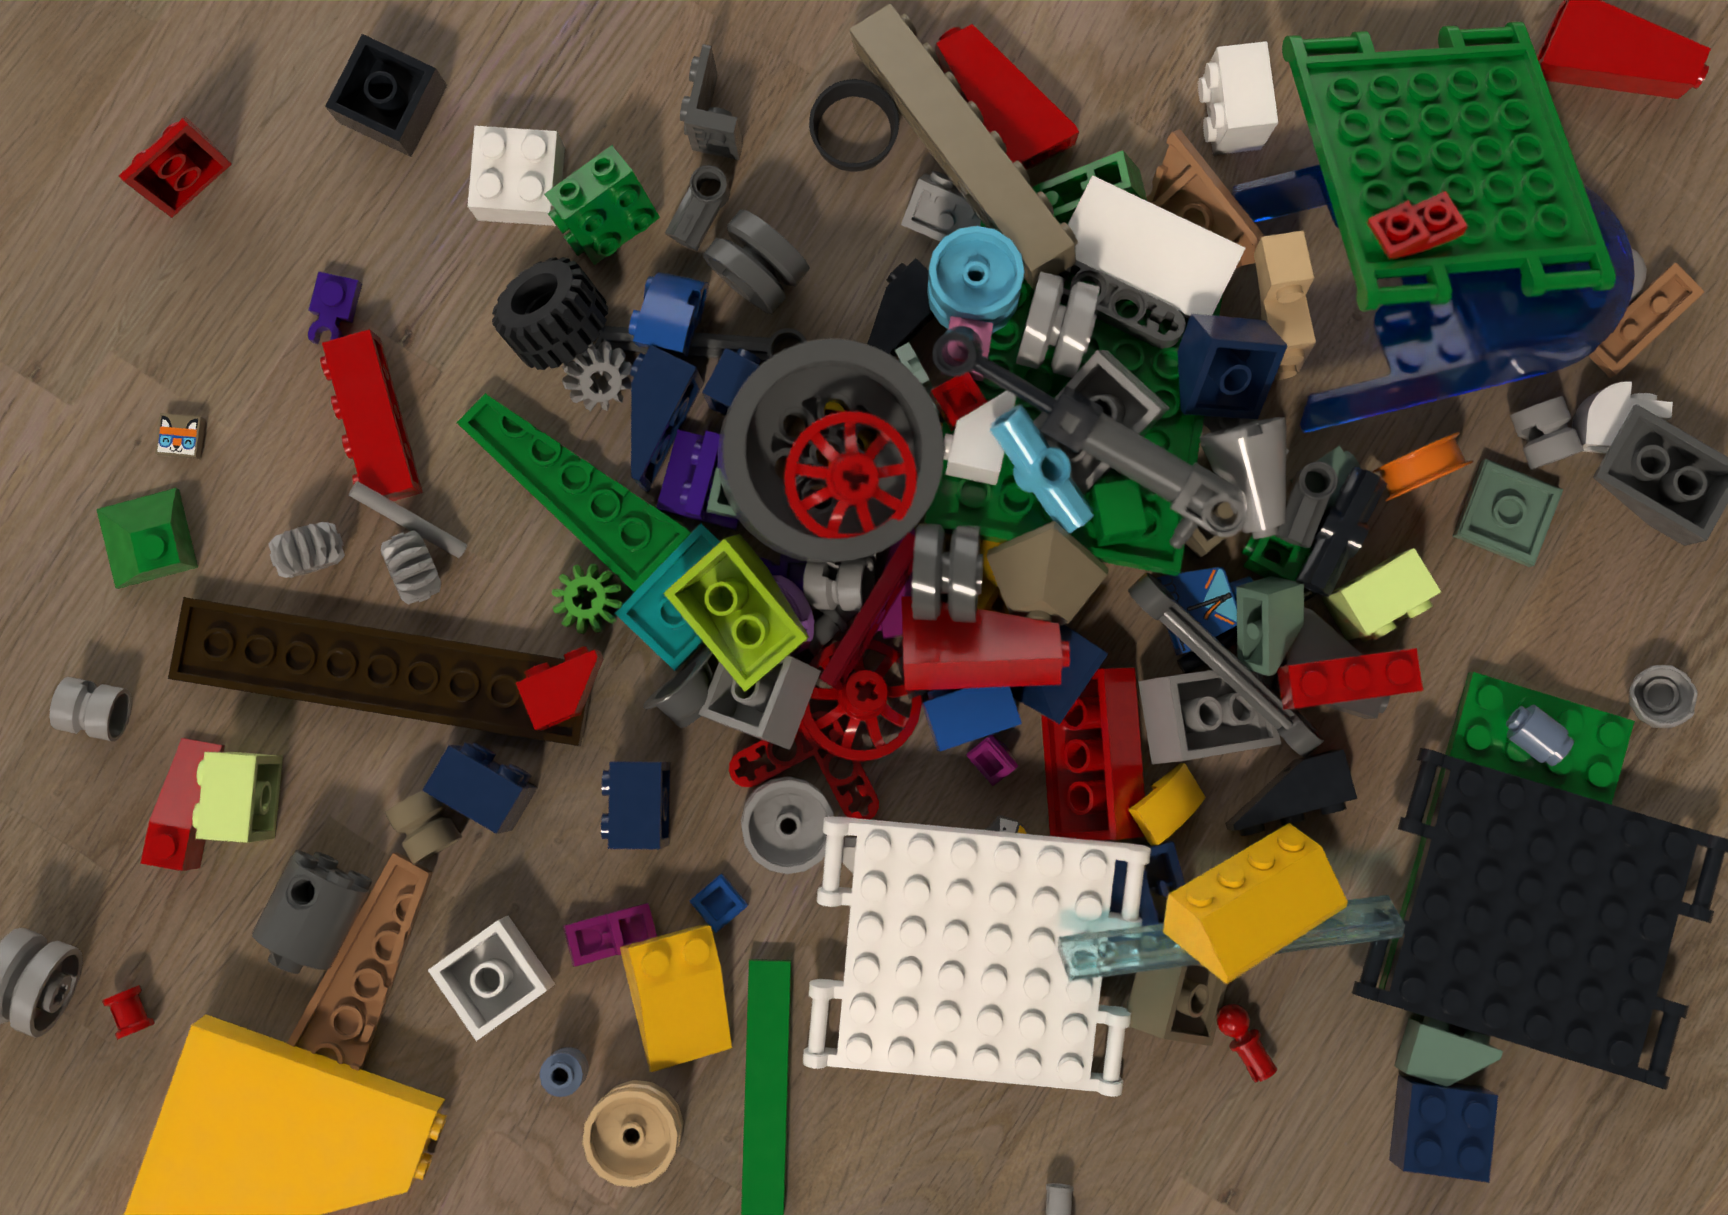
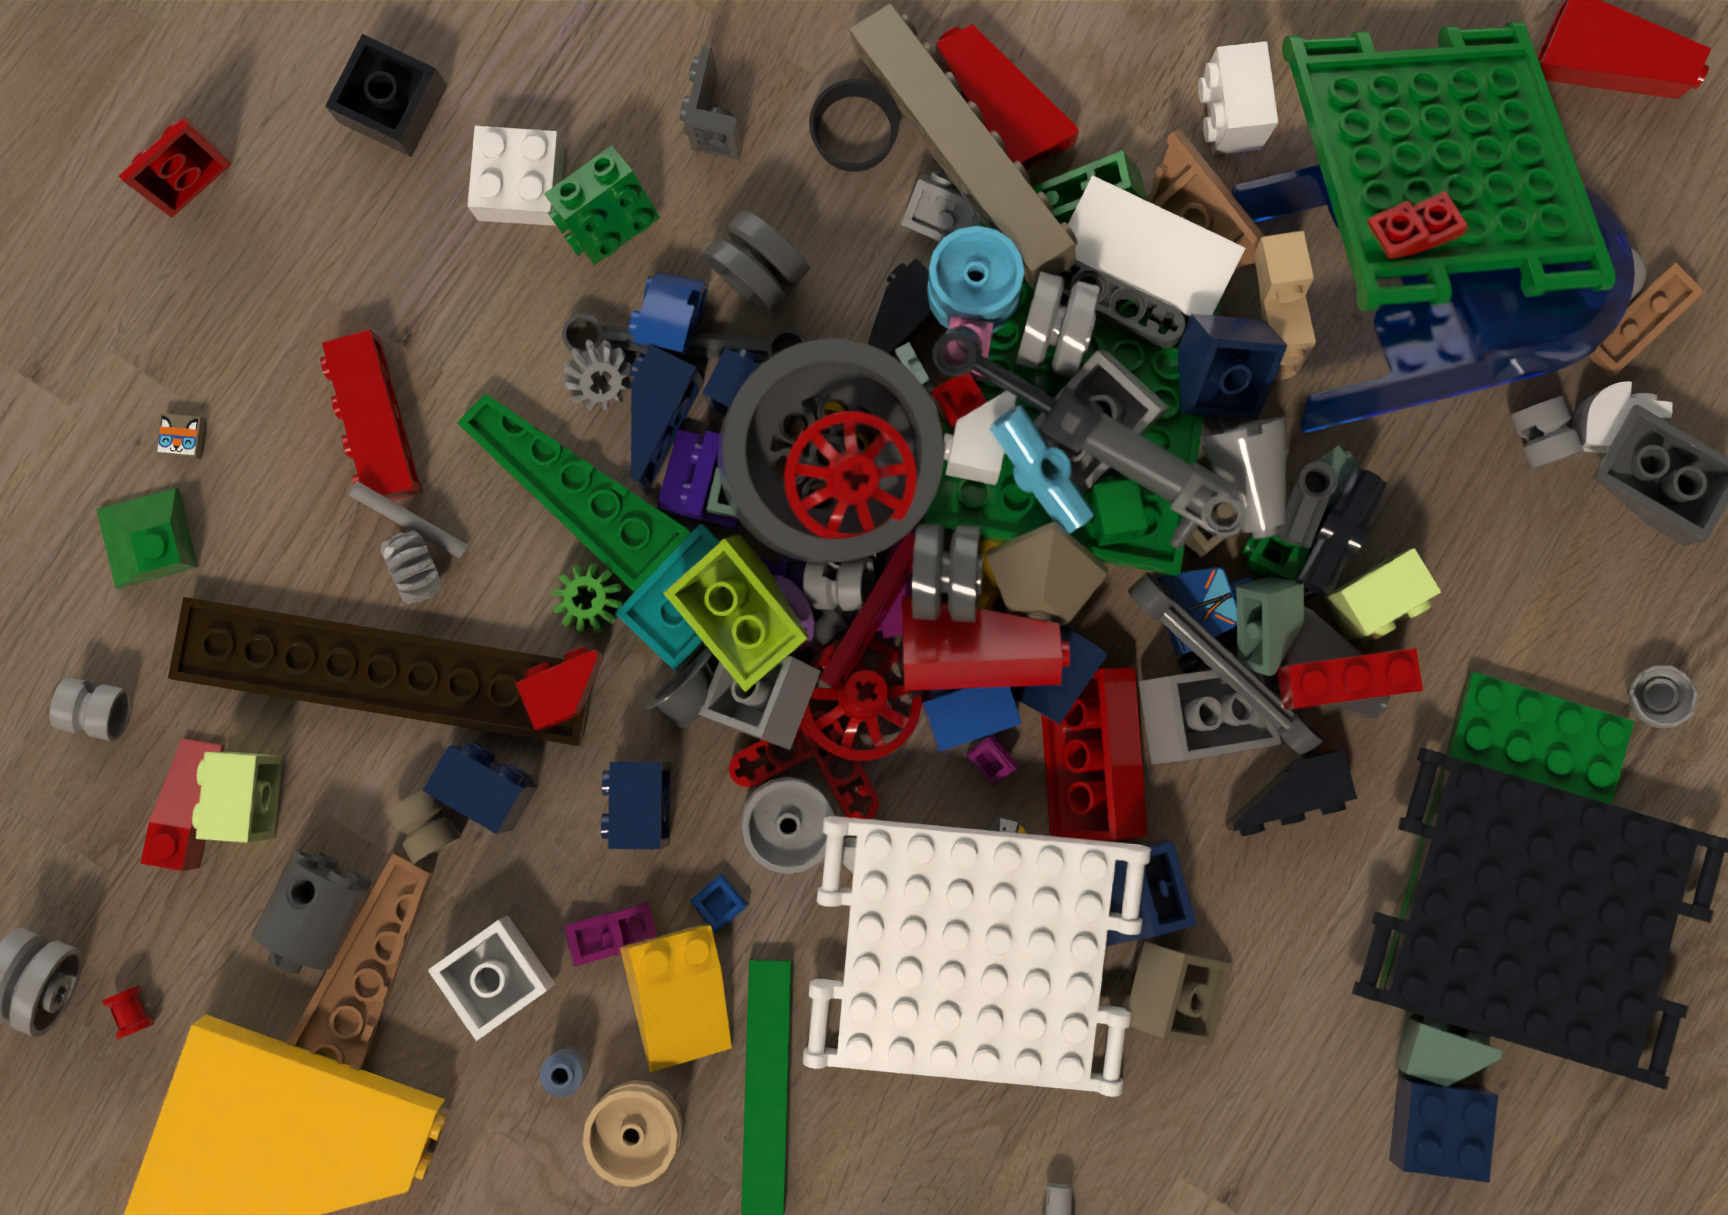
(306, 549): light grey gear -> none
(334, 301): dark purple plate -> none
(550, 313): black tyre -> none
(696, 210): dark grey piece -> none
(1150, 949): clear light blue plate -> none
(1168, 805): yellow slope -> none
(1234, 1022): red pin -> none
(1254, 903): yellow slope -> none
(1422, 466): orange wheel -> none
(1507, 512): sand green tile -> none
(1539, 735): sand blue brick -> none

